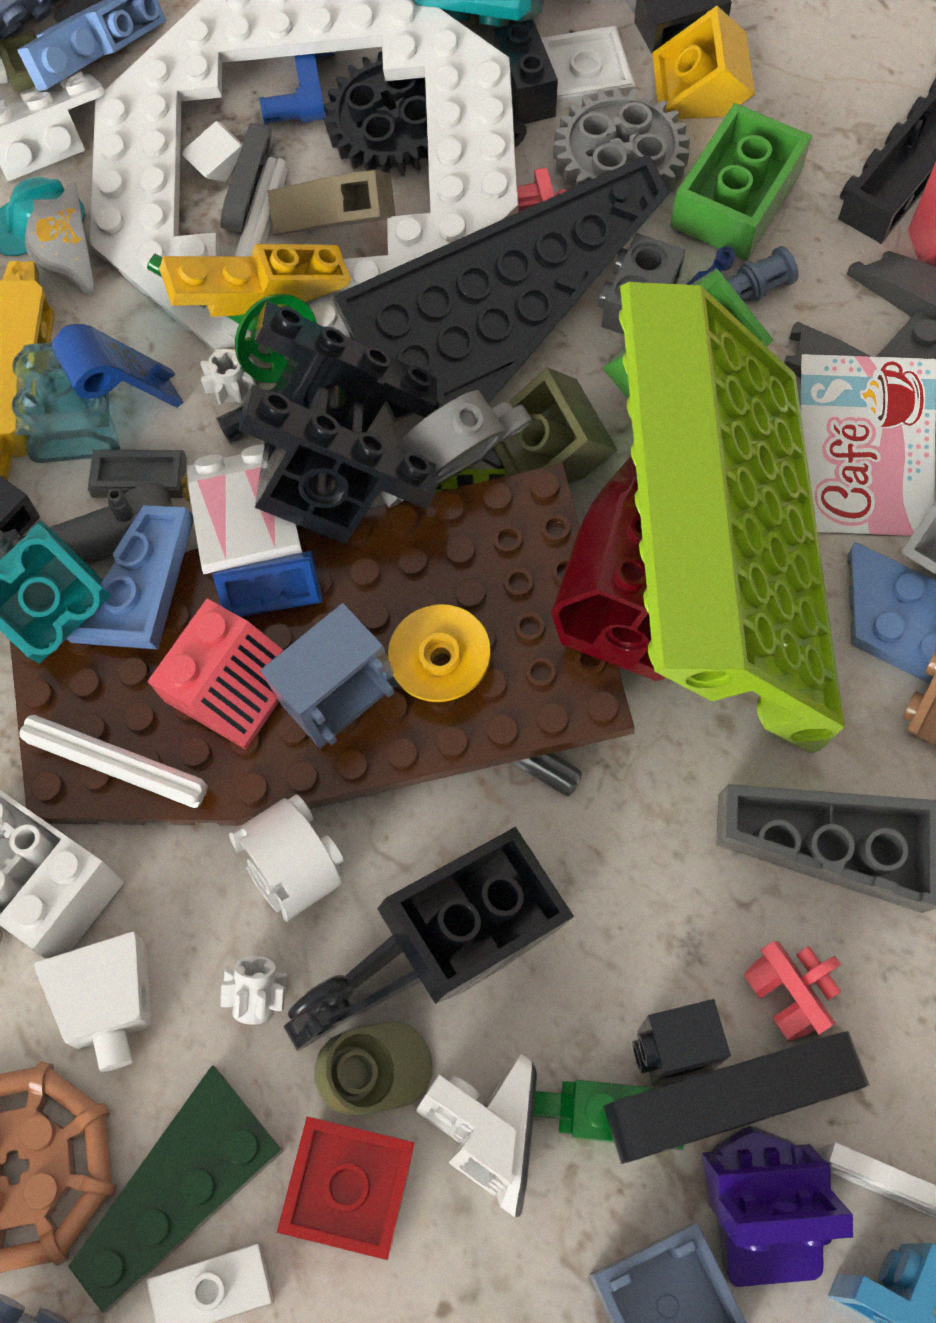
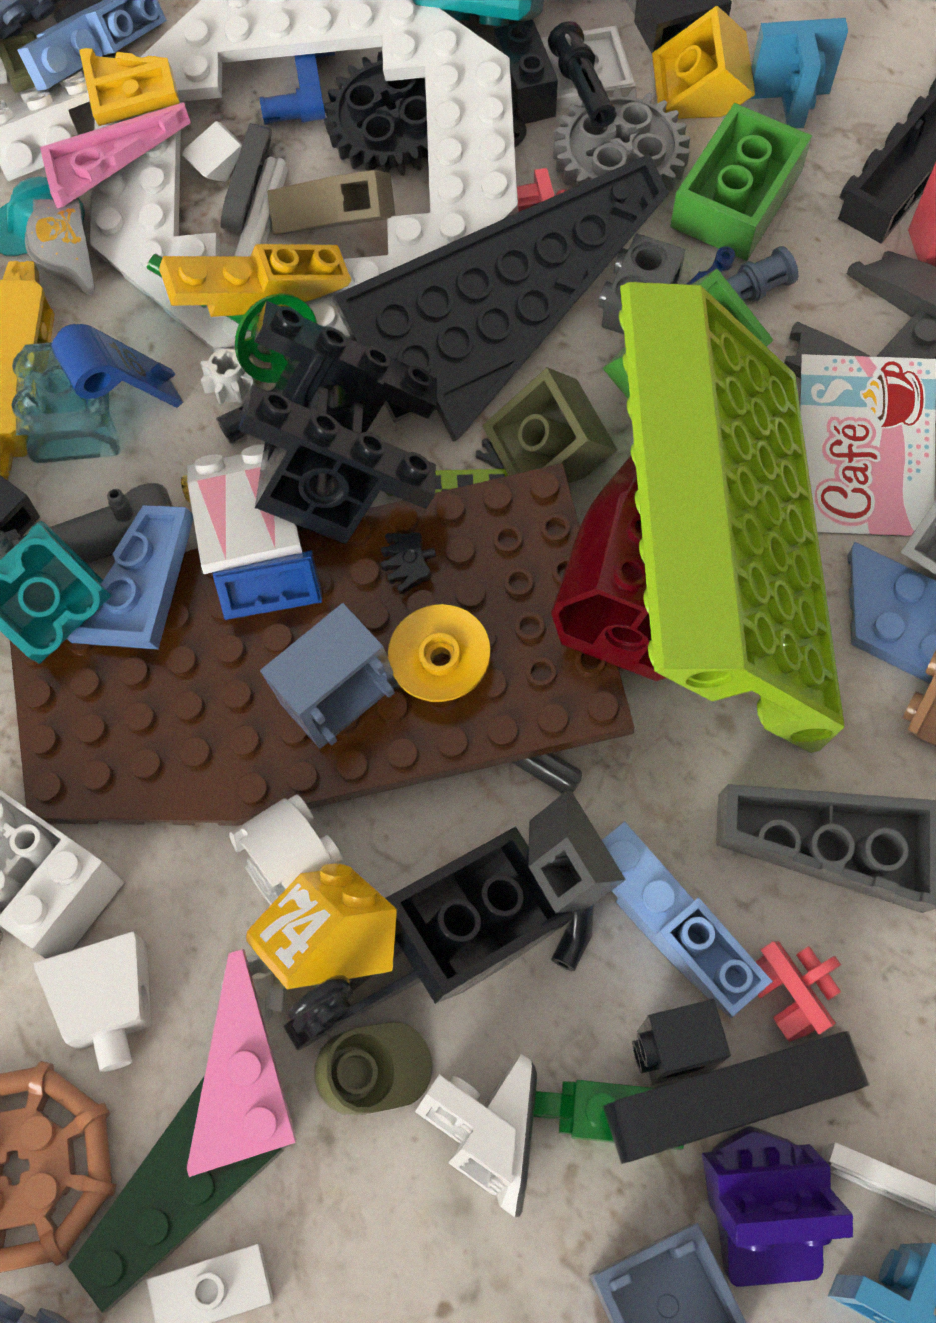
(90, 158): none -> bright pink wing
(114, 761): white axle -> none
(127, 85): none -> yellow wing
(136, 467): dark grey tile -> none
(217, 674): coral slope -> none
(241, 1094): none -> bright pink wing
(326, 928): none -> yellow slope
(346, 1188): red plate -> none
(406, 560): none -> black piece
(461, 435): light grey piece -> none
(570, 856): none -> dark grey slope
(574, 939): none -> black arm
(577, 64): none -> black pin
(683, 927): none -> light blue slope
(797, 63): none -> dark azure bracket

